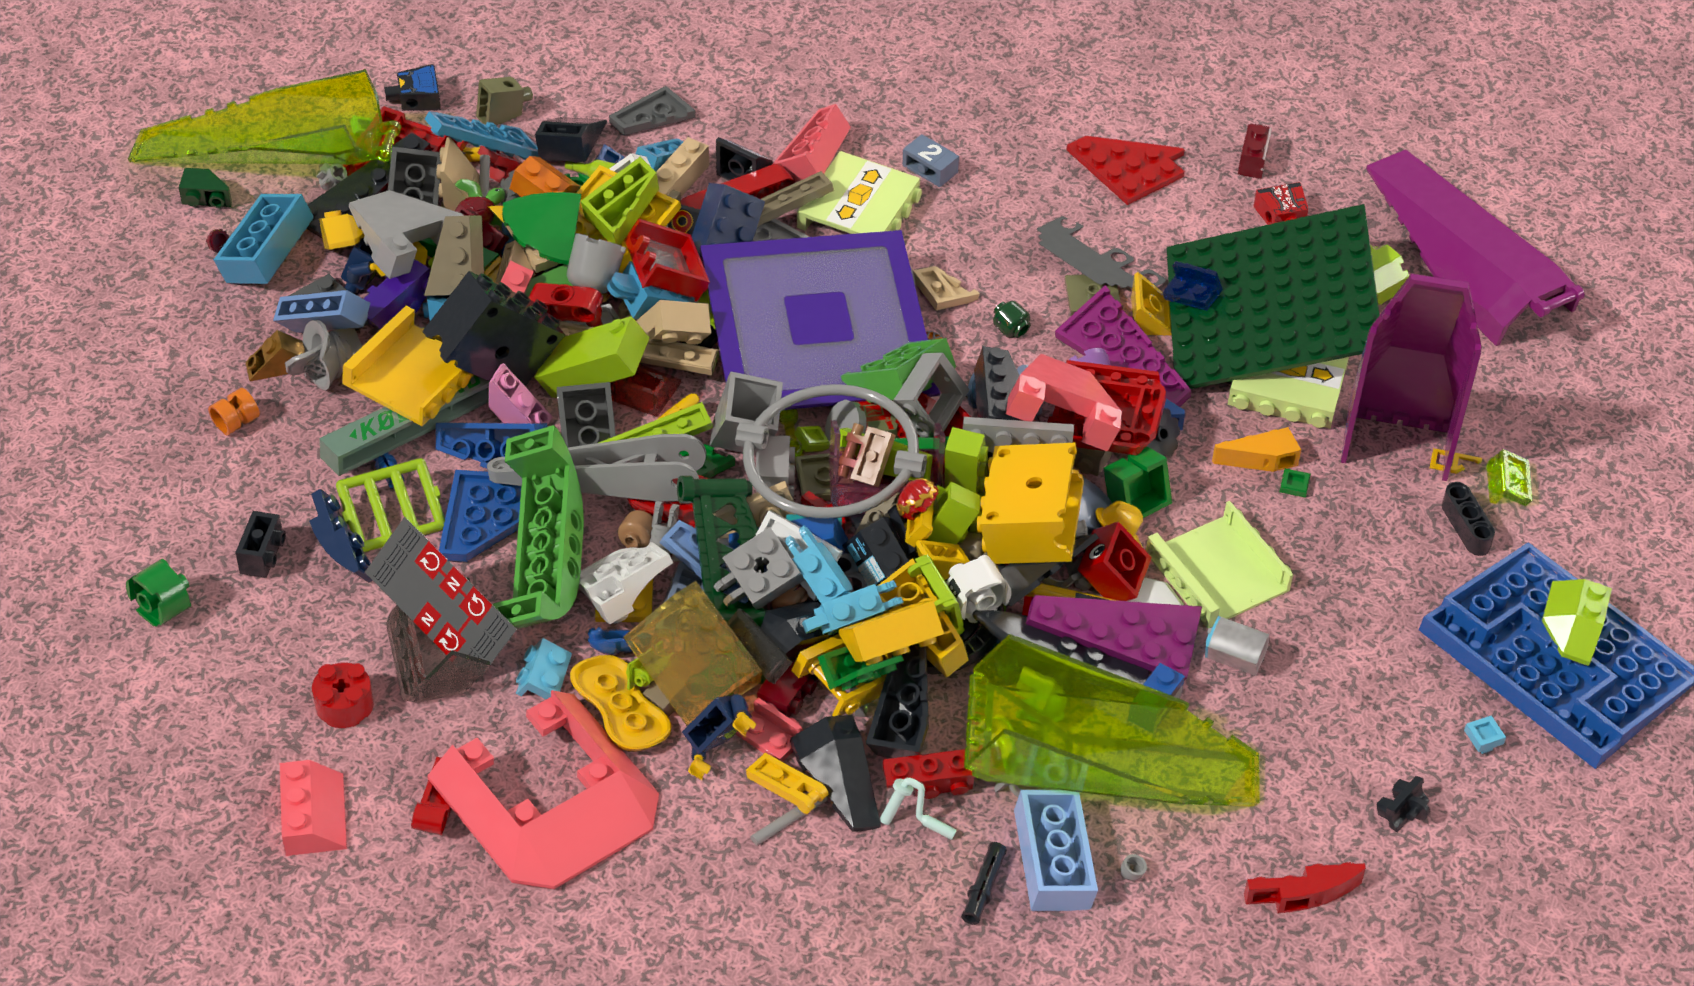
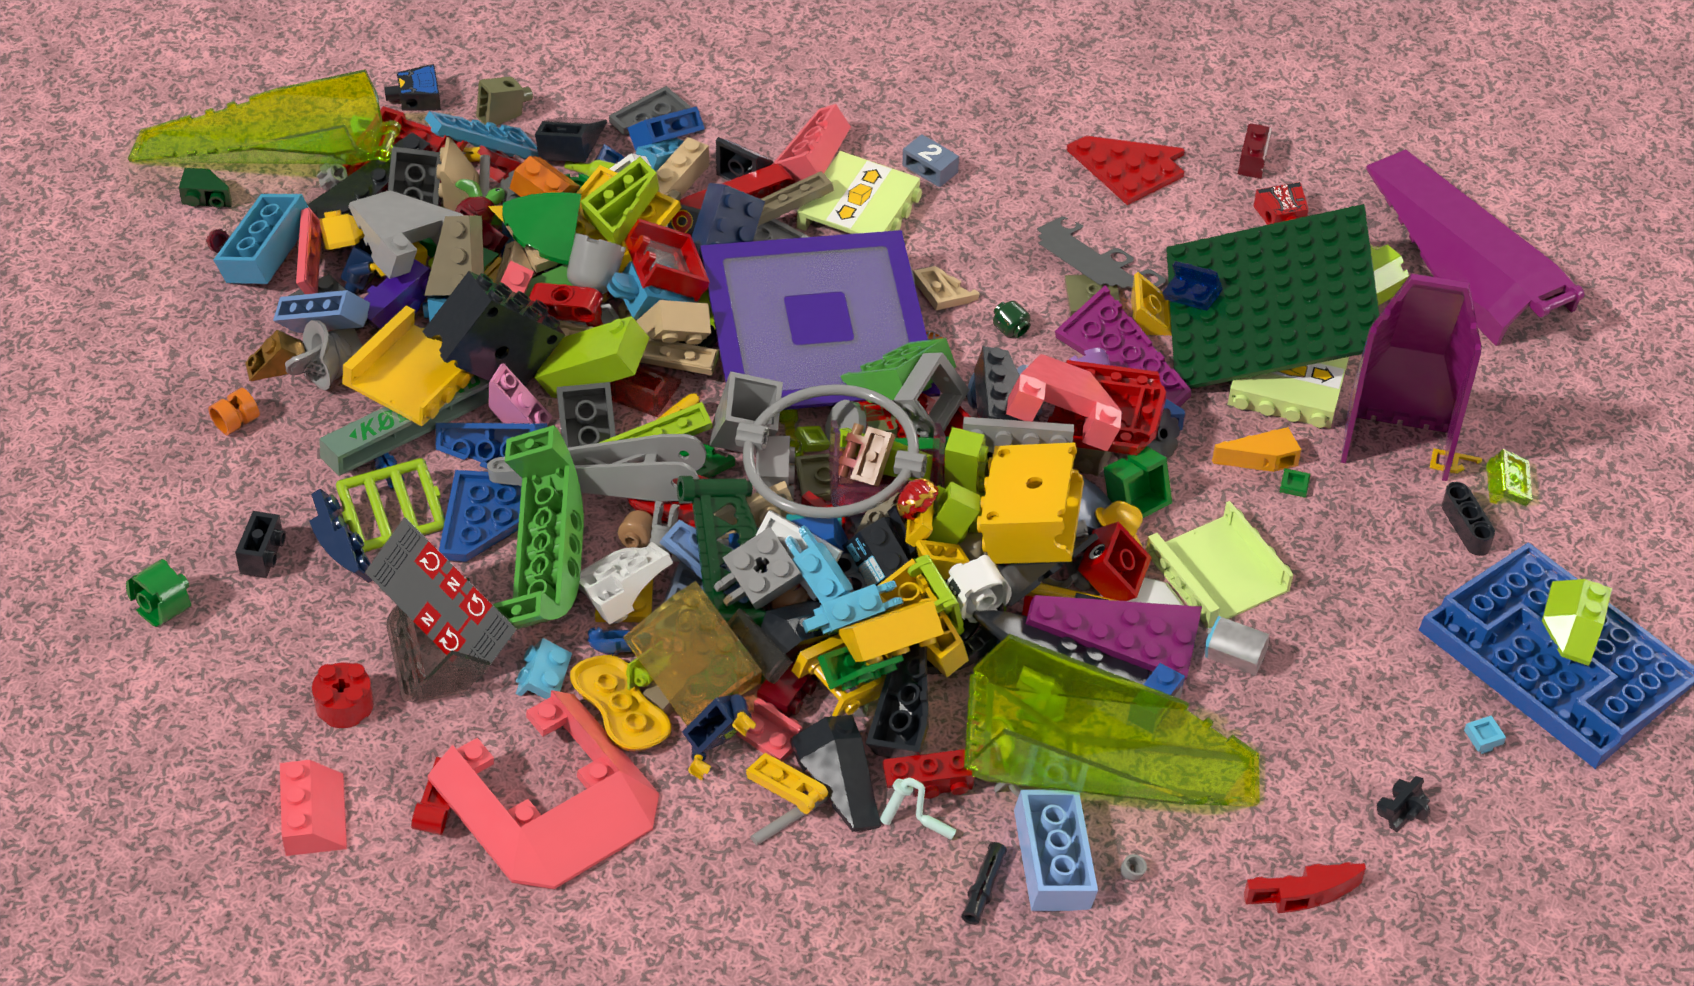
(309, 252): none -> coral tile
(666, 127): none -> blue slope

